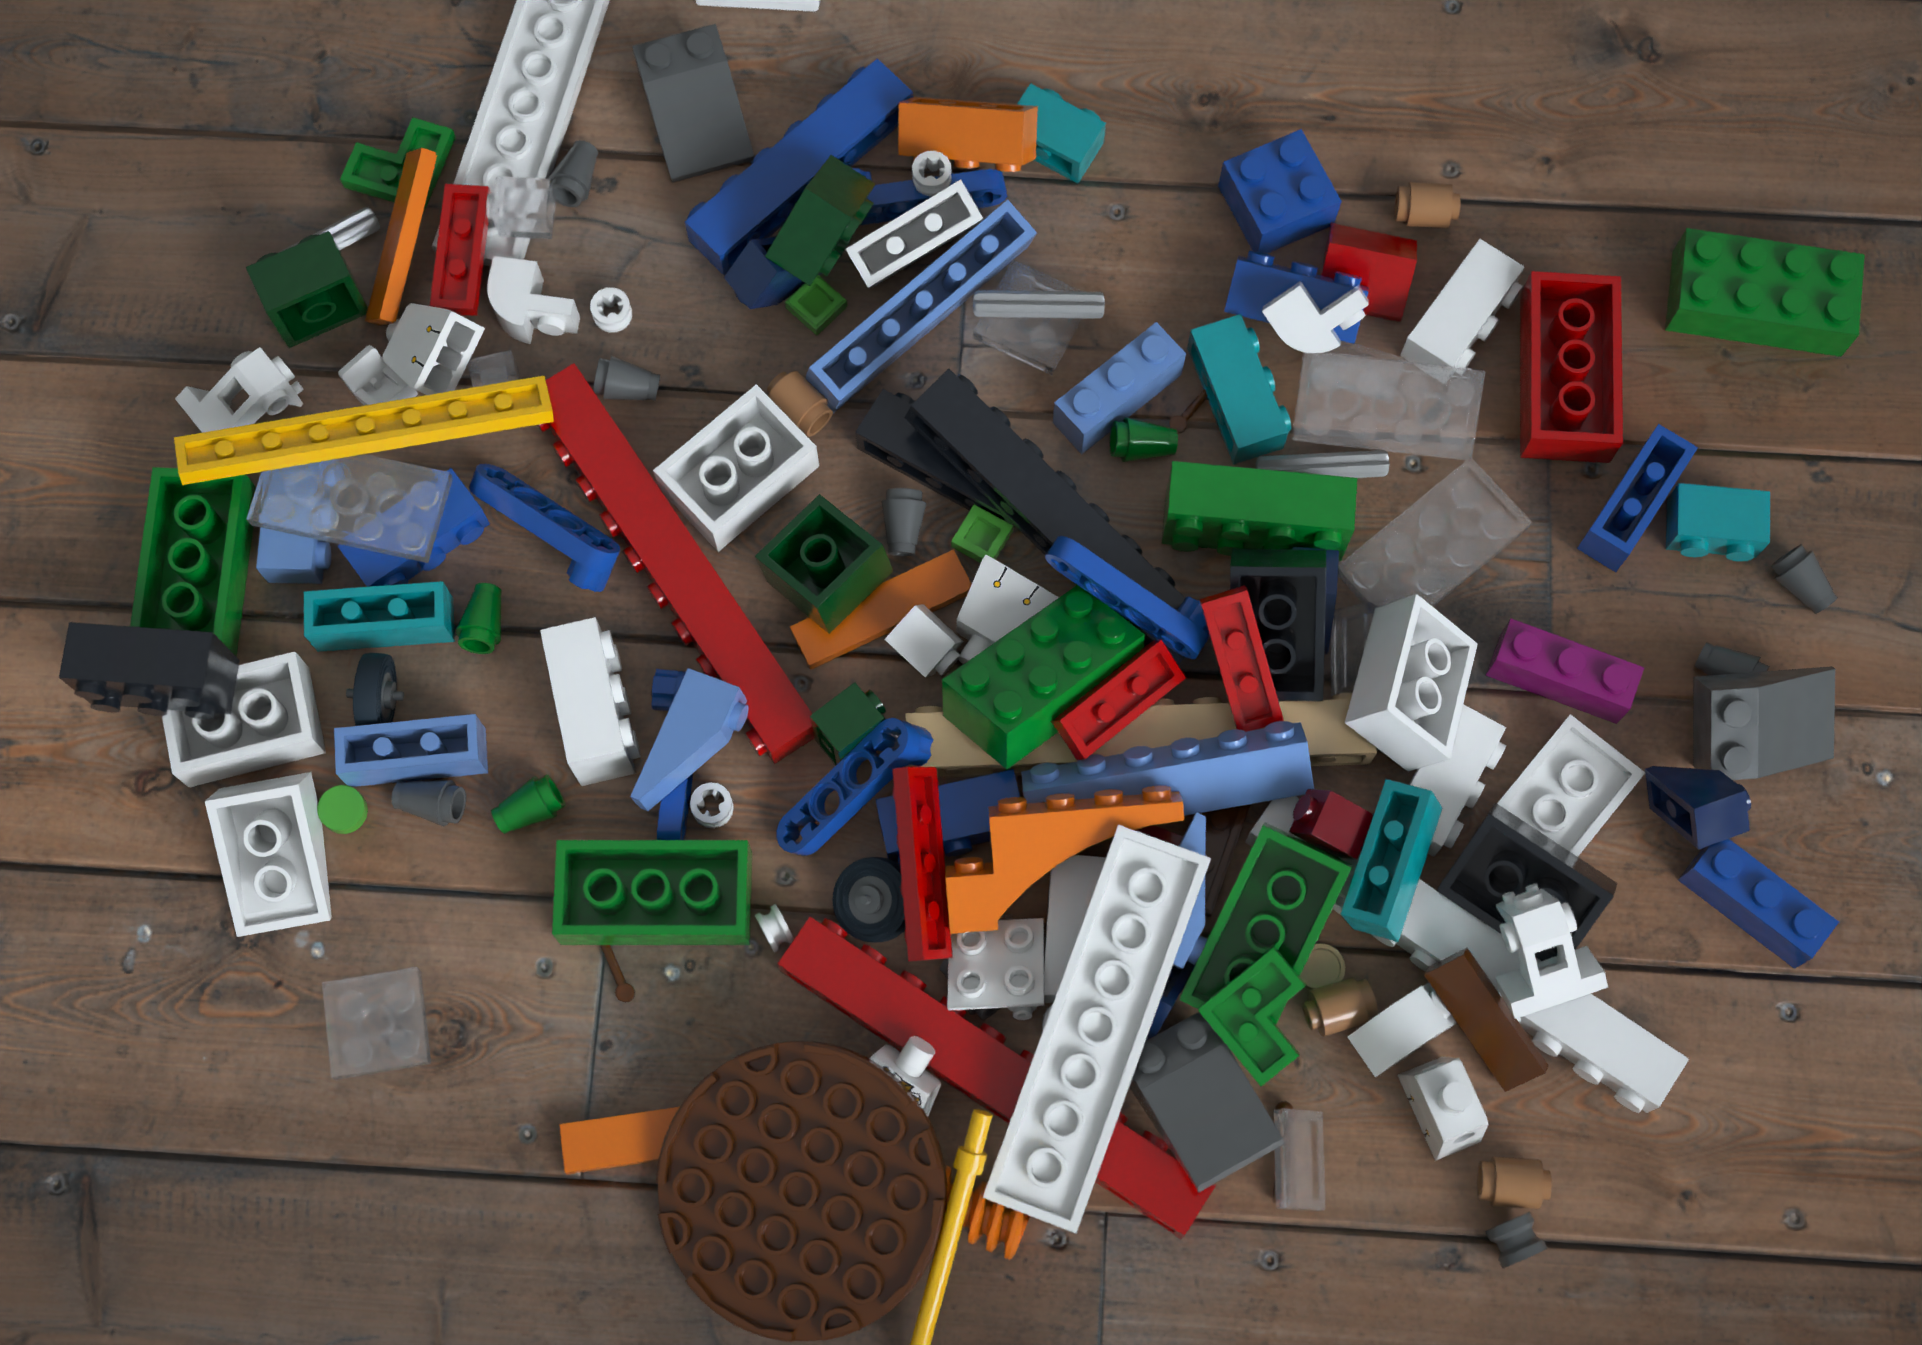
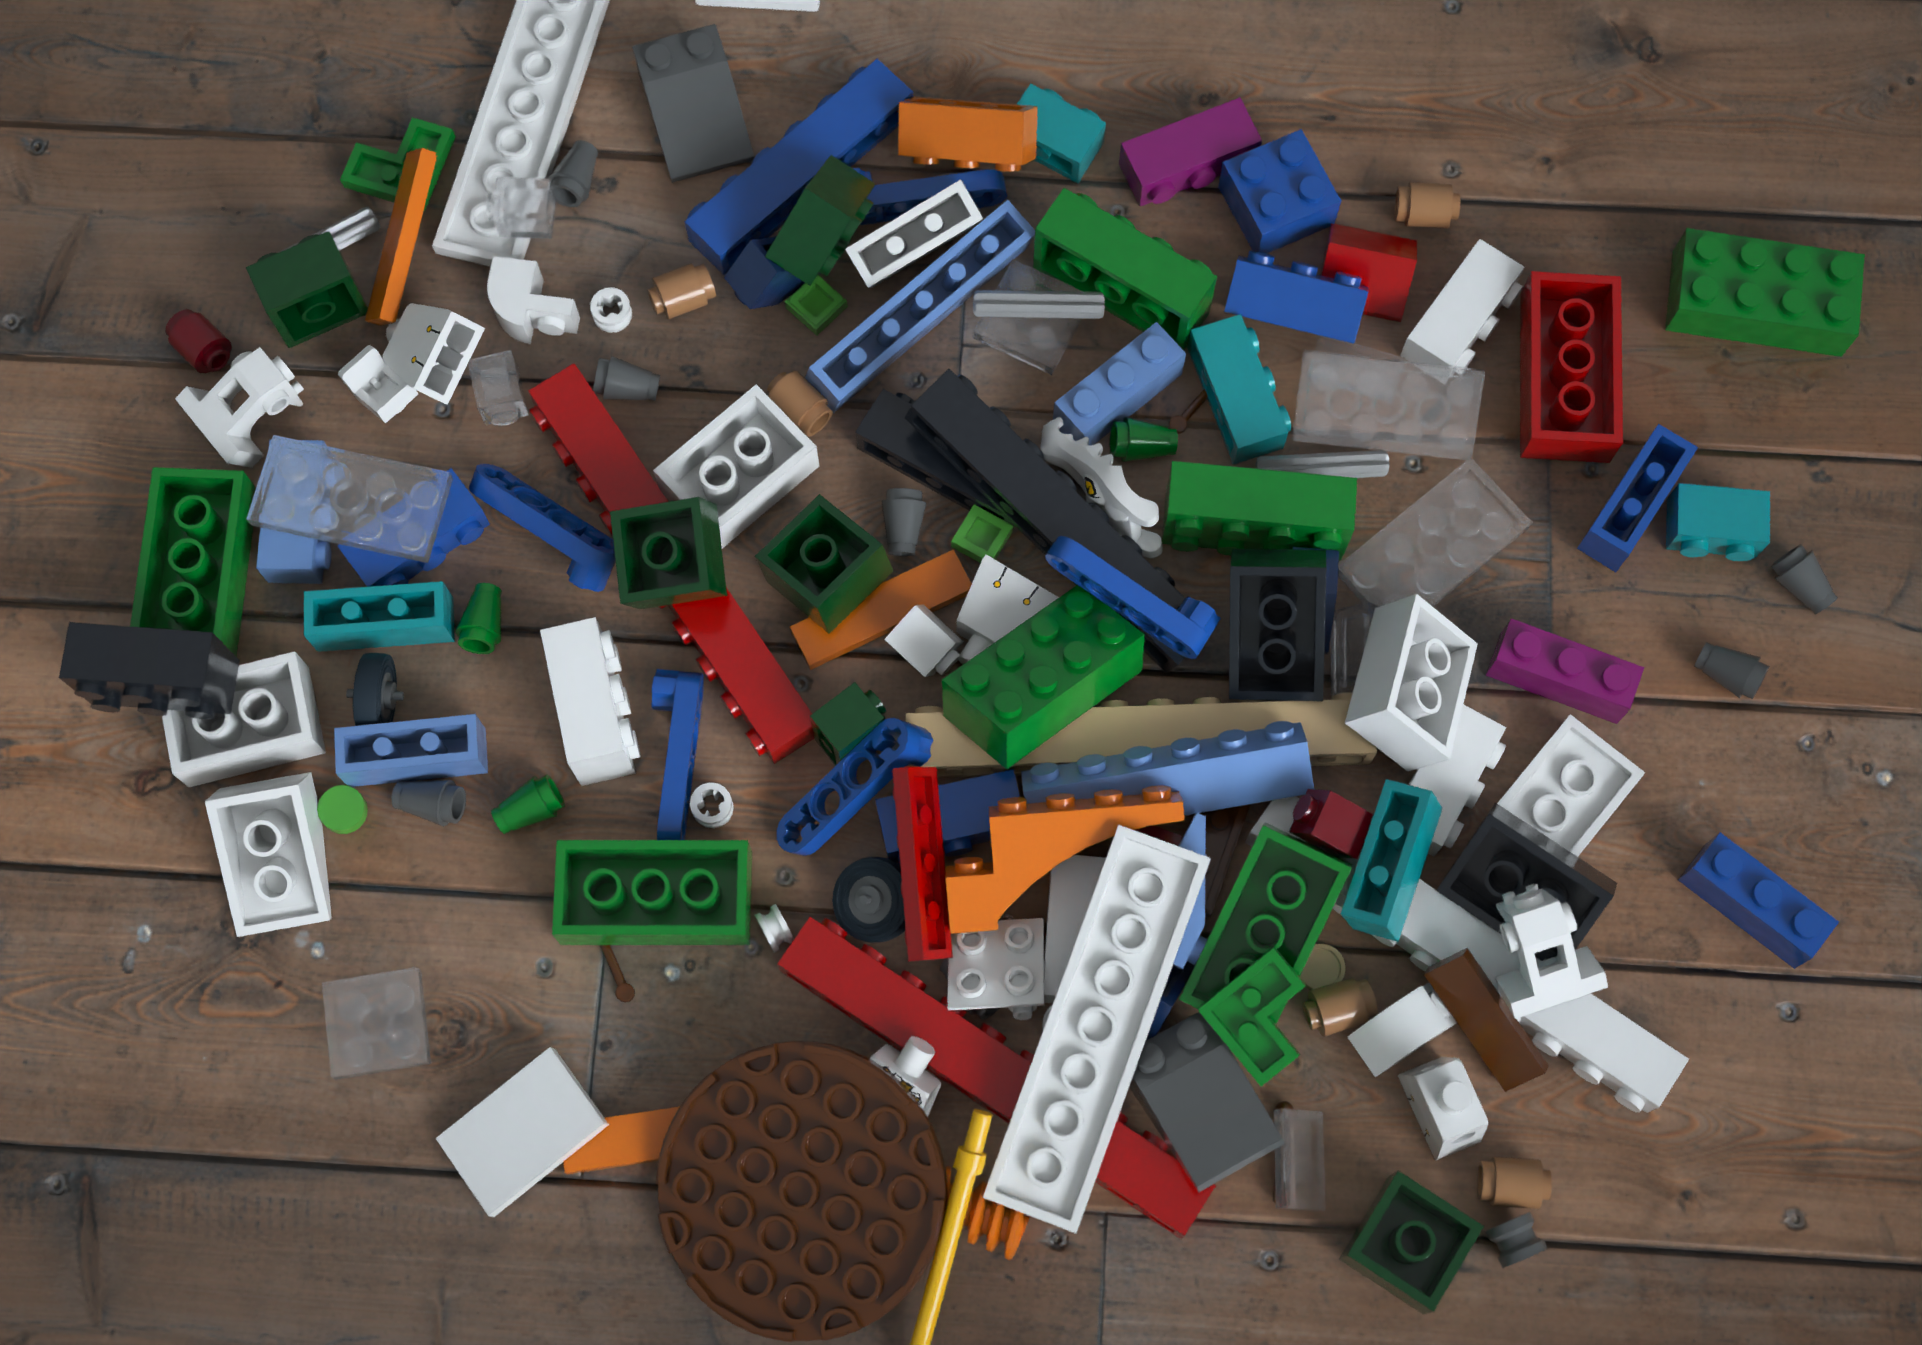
(198, 341): none -> dark red brick
(362, 430): yellow plate -> none
(460, 249): red plate -> none
(522, 1132): none -> white tile
(668, 553): none -> dark green brick
(681, 290): none -> medium nougat brick
(692, 732): medium blue slope -> none
(933, 160): white bush -> none
(1103, 485): none -> white animal
(1118, 699): red plate -> none
(1136, 273): none -> green brick
(1187, 152): none -> magenta brick
(1241, 659): red plate -> none
(1307, 327): white brick -> none
(1411, 1242): none -> dark green brick
(1698, 803): dark blue slope -> none
(1763, 721): dark grey slope -> none

